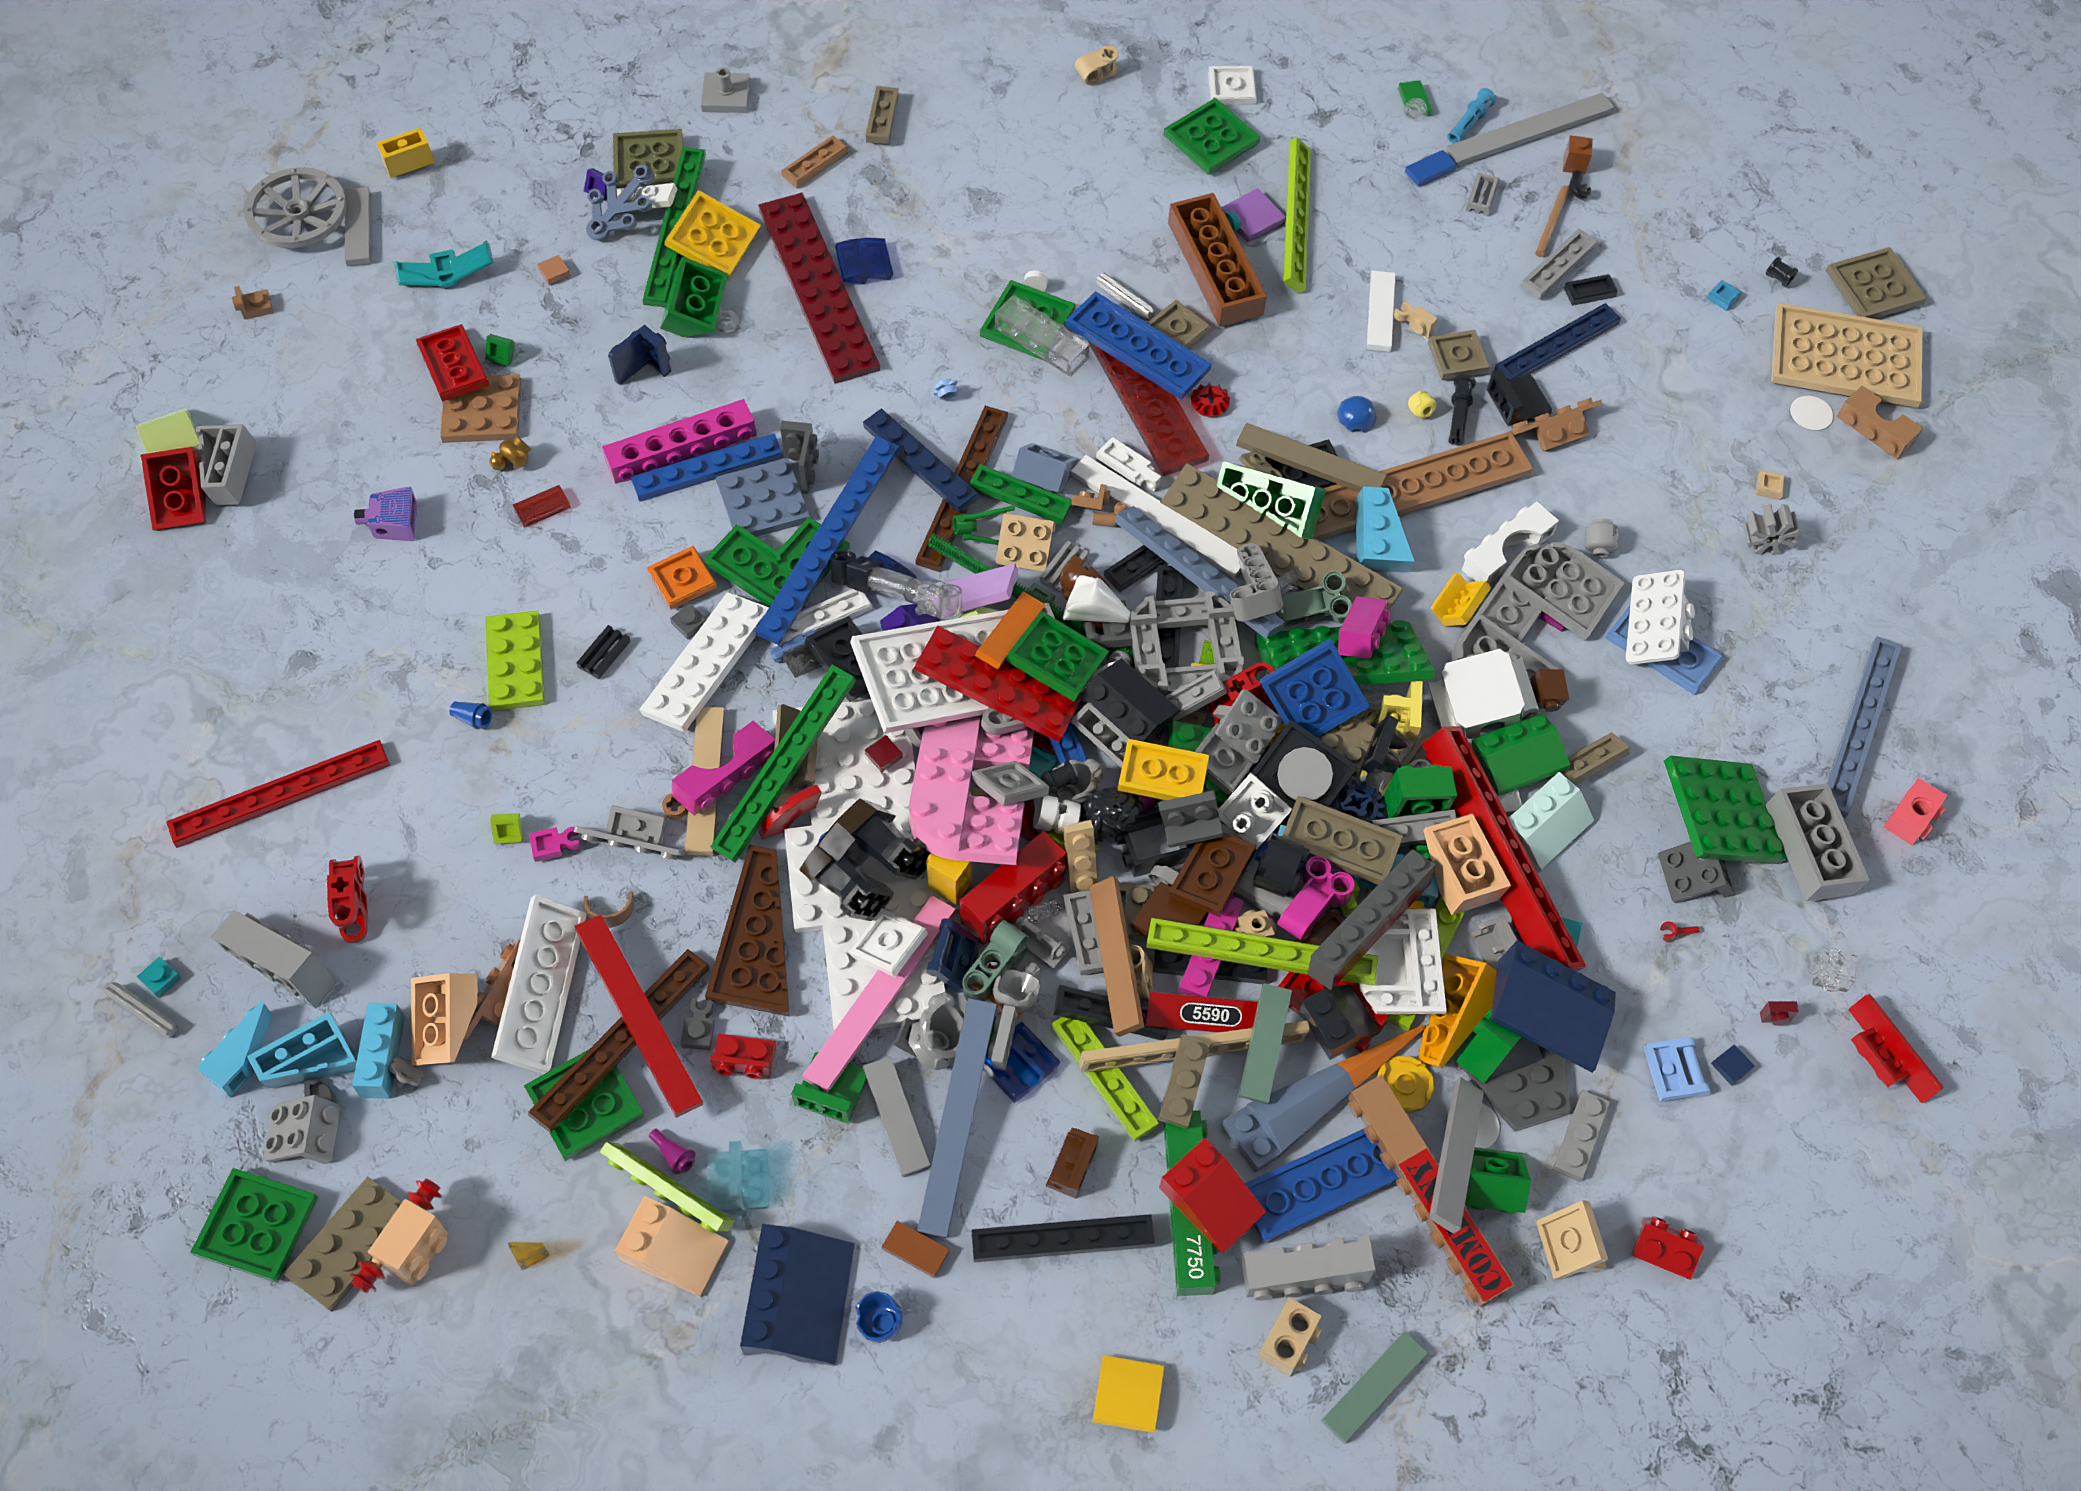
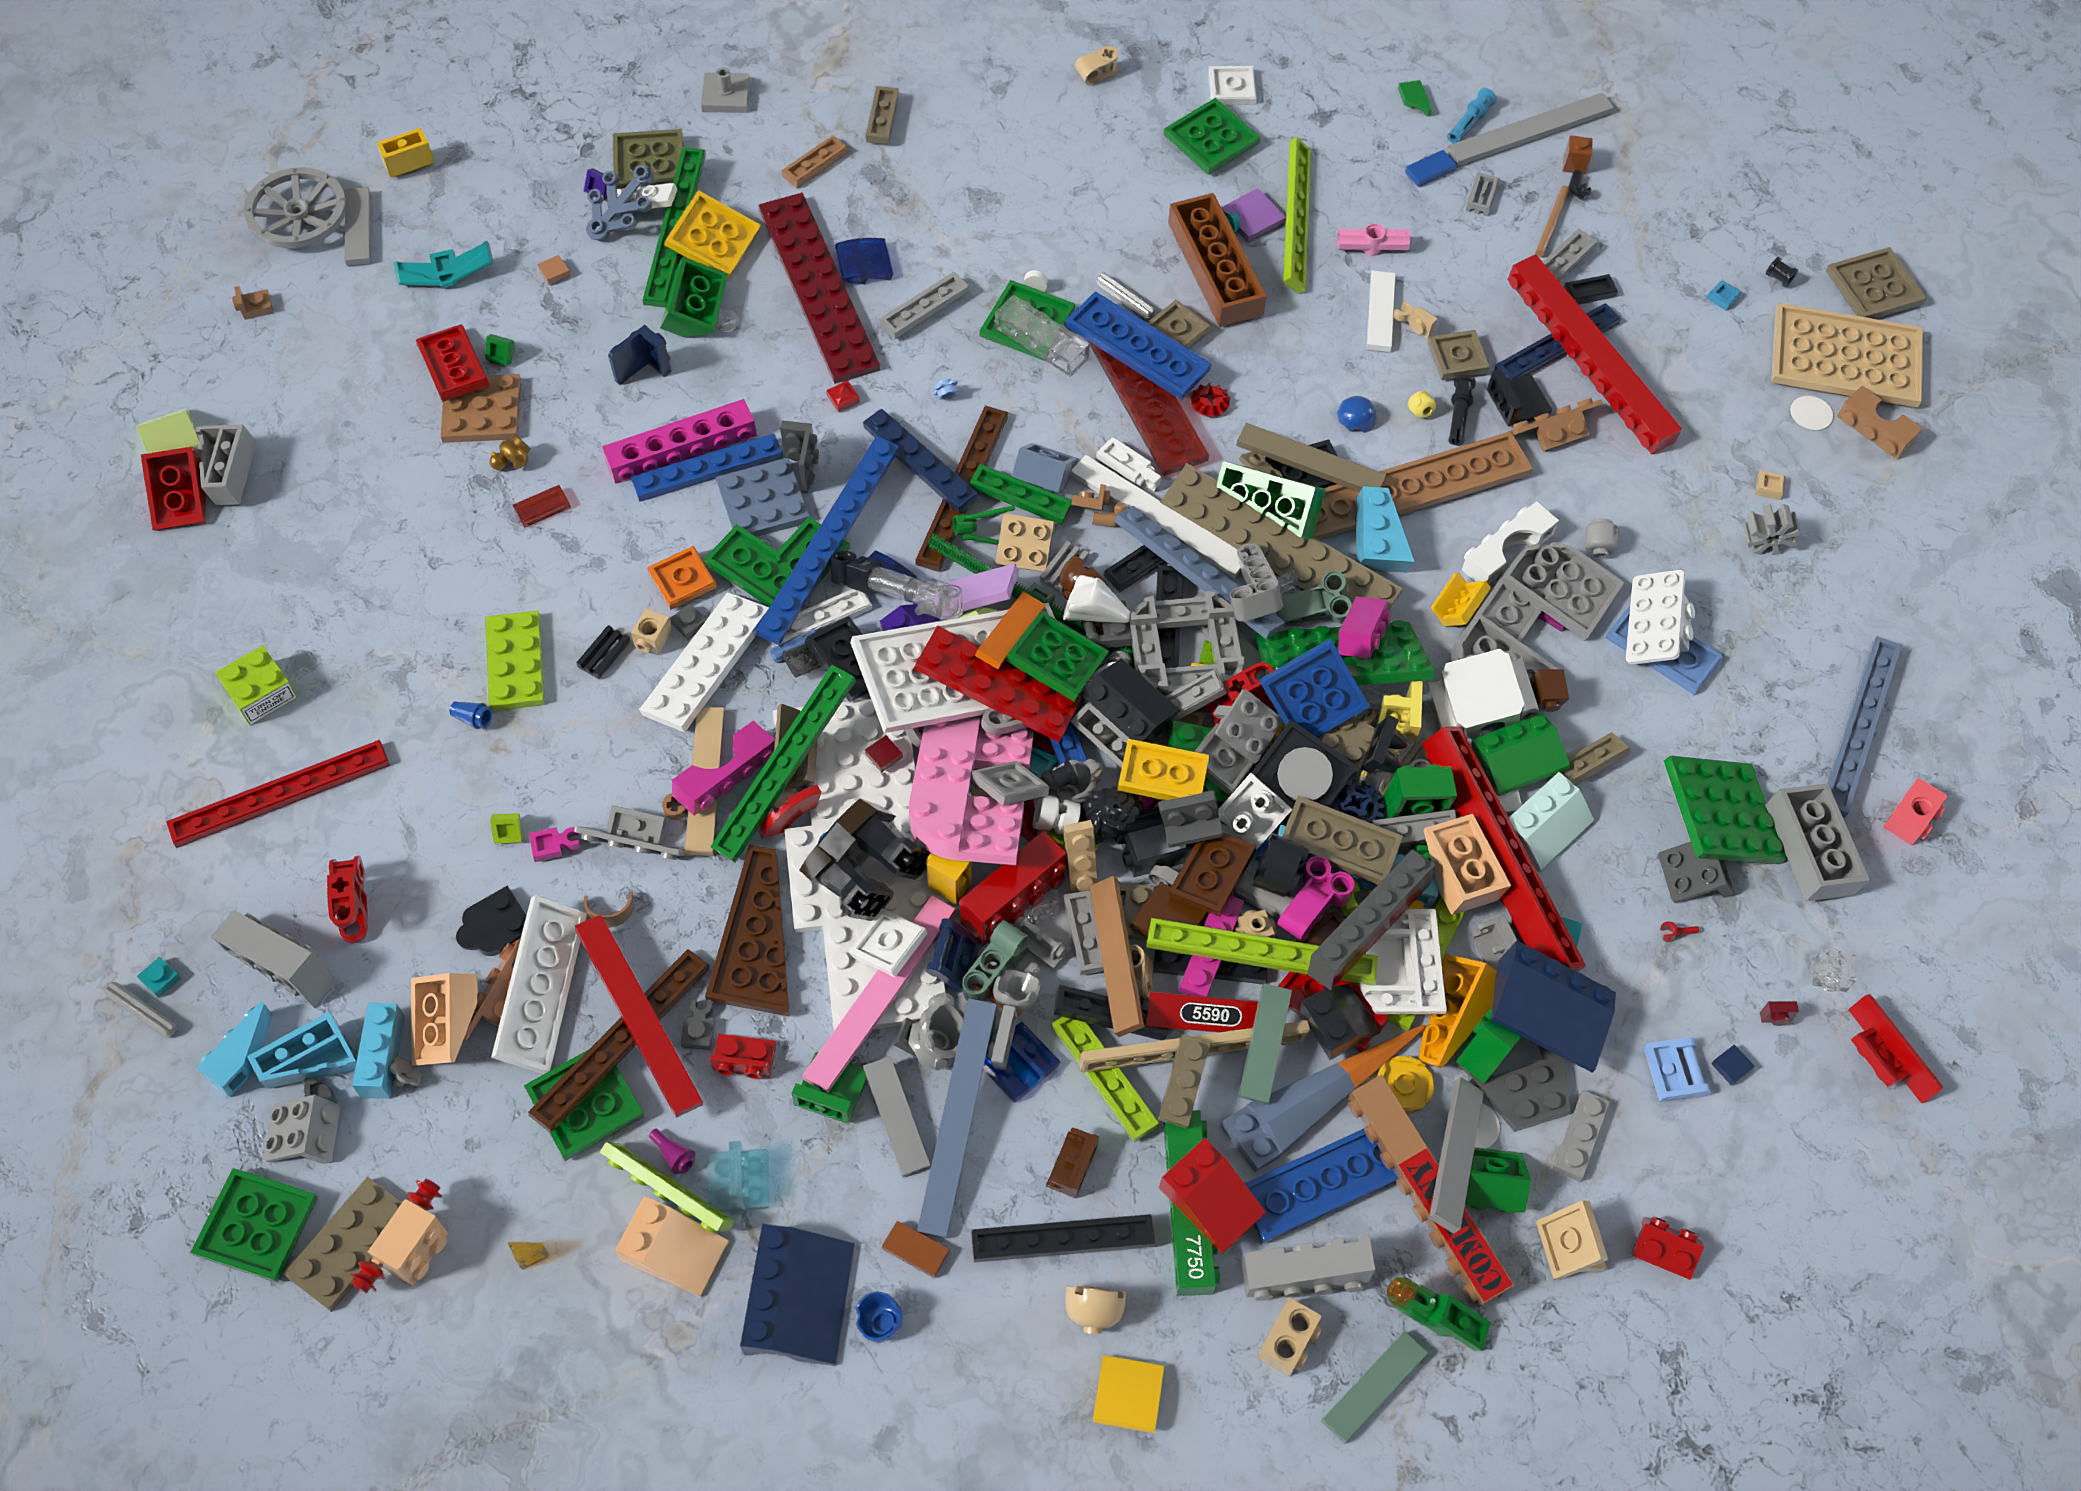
(256, 685): none -> lime brick
(390, 514): medium lavender torso -> none
(492, 923): none -> black plate
(651, 623): none -> tan brick
(843, 396): none -> red tile
(924, 305): none -> light grey plate
(1094, 1307): none -> tan cylinder
(1373, 239): none -> bright pink piece
(1415, 109): clear plate -> none
(1439, 1312): none -> green plate
(1594, 354): none -> red brick

